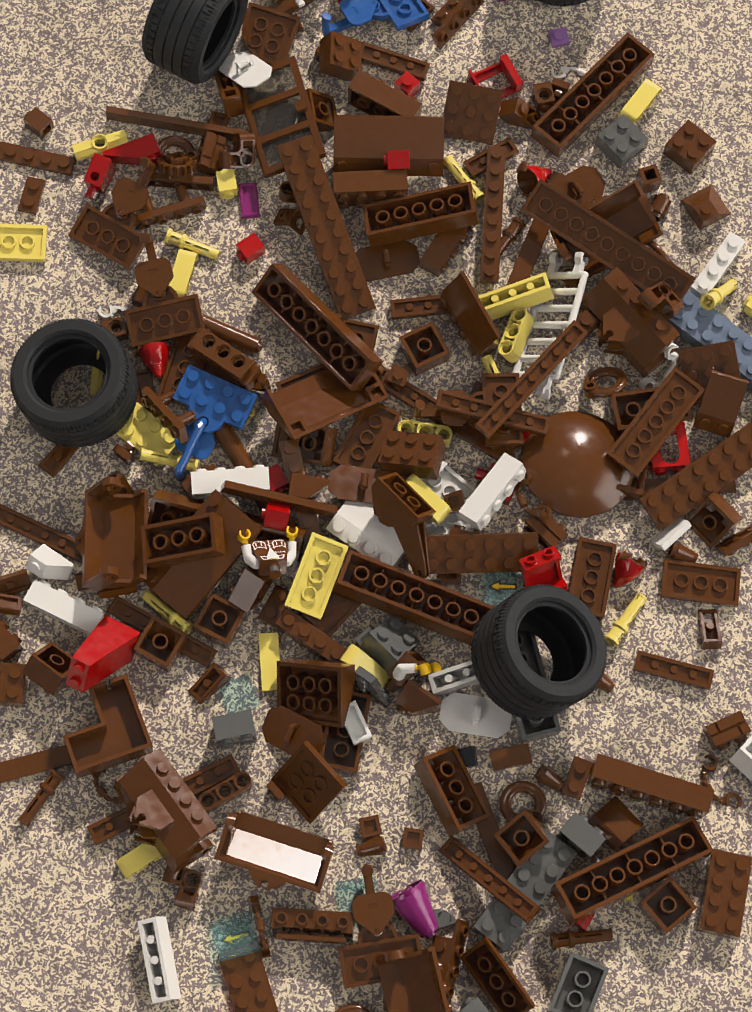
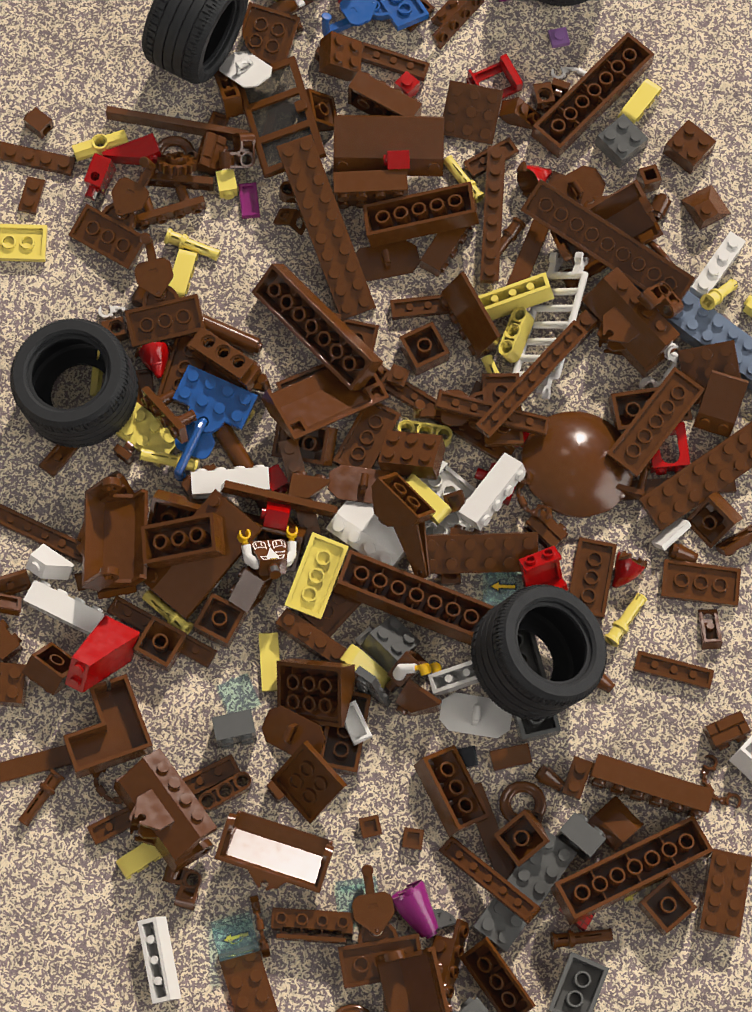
(209, 683): reddish brown slope -> none
(250, 249): red brick -> none
(274, 605): reddish brown plate -> none
(372, 847): reddish brown cone -> none
(591, 388): reddish brown piece -> none

